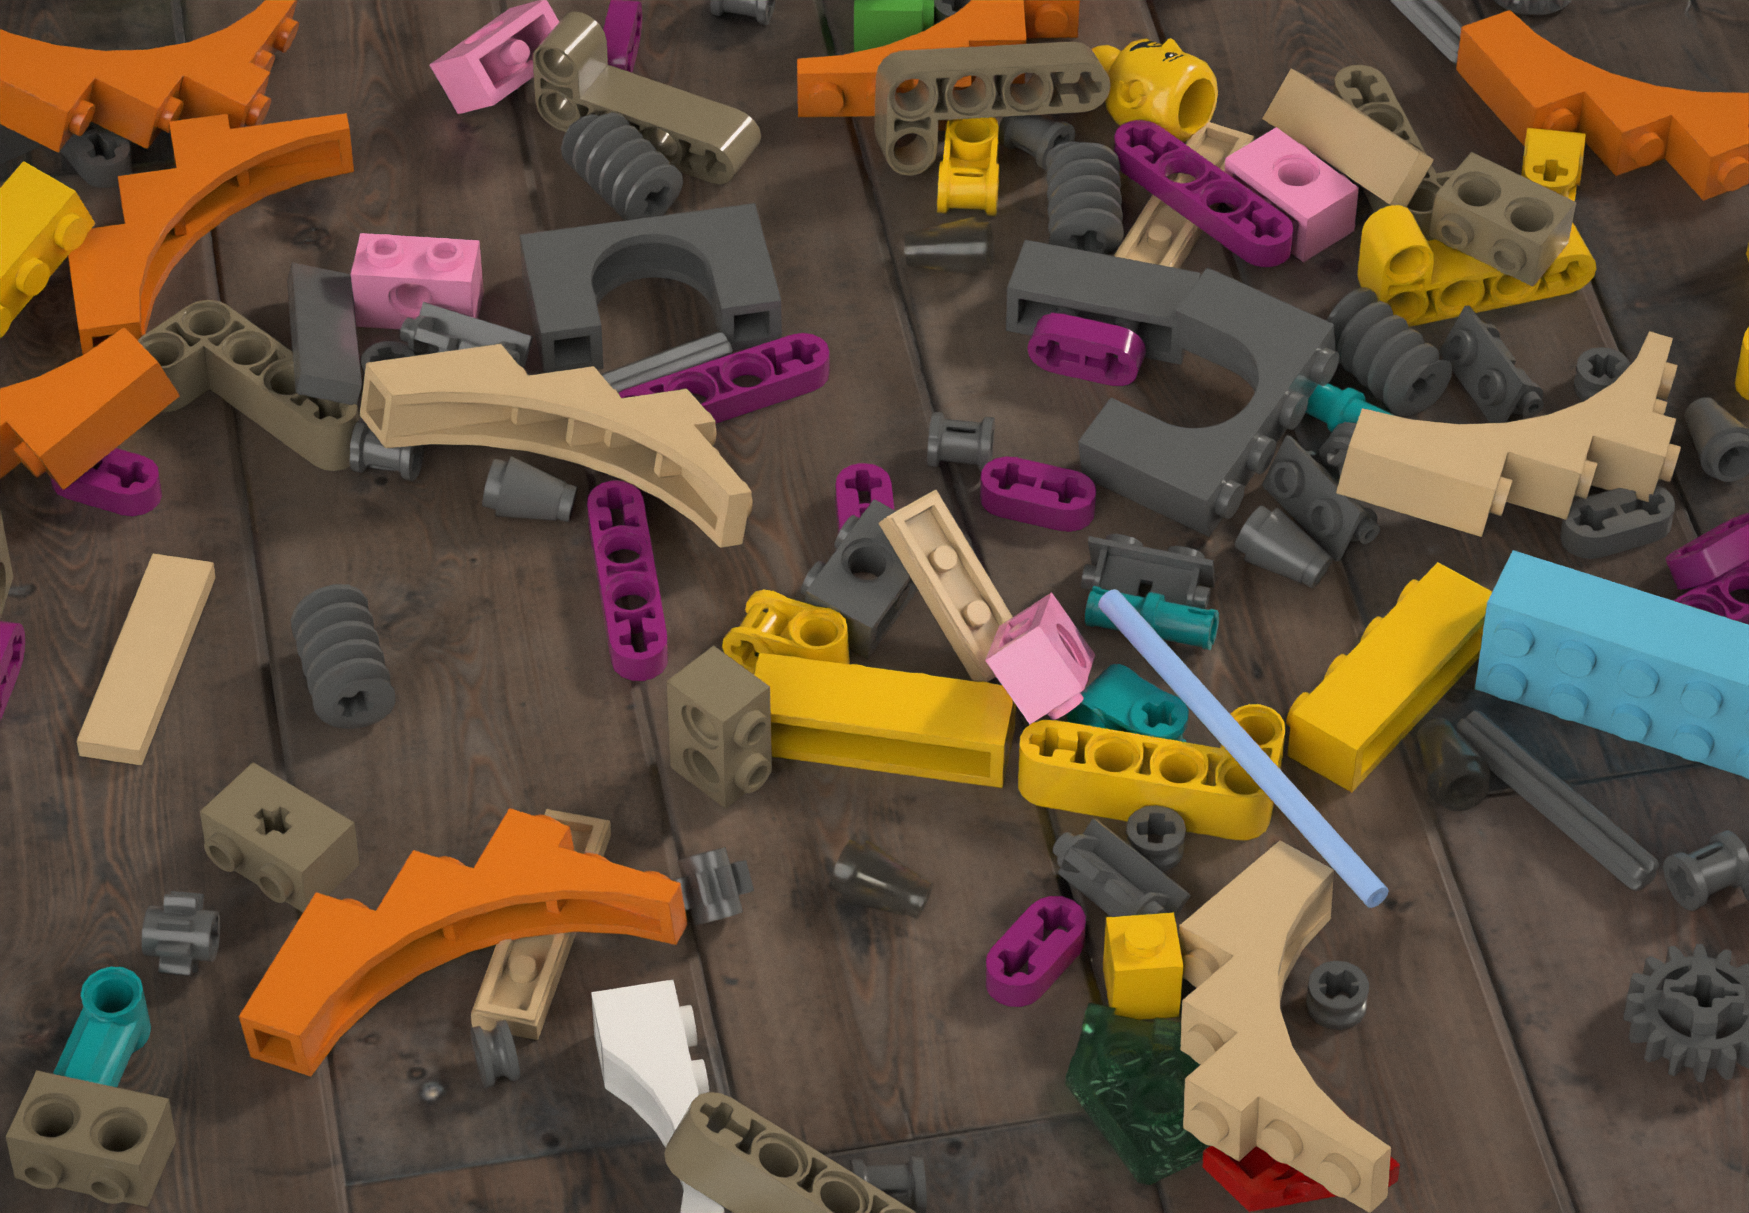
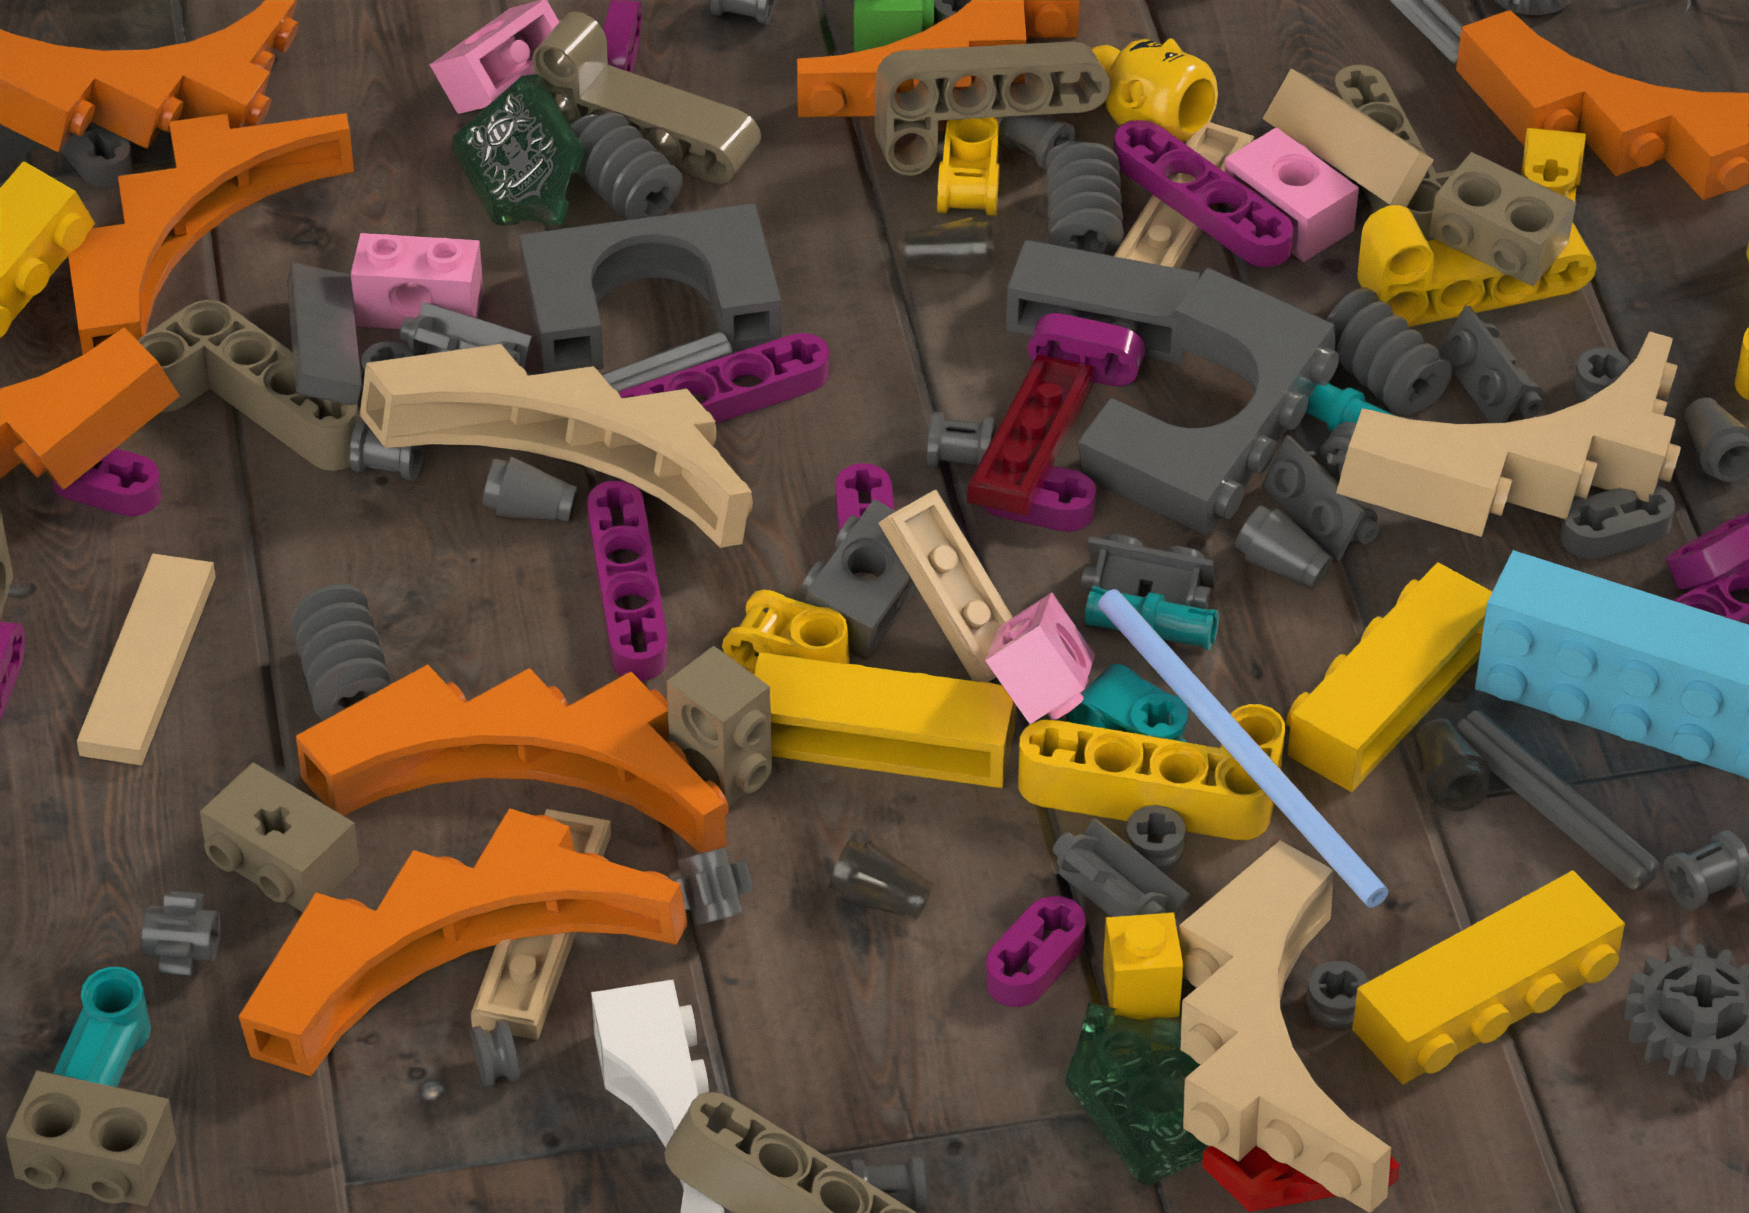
(520, 155): none -> clear green tile
(520, 729): none -> orange arch
(1031, 435): none -> dark red tile
(1488, 977): none -> yellow brick

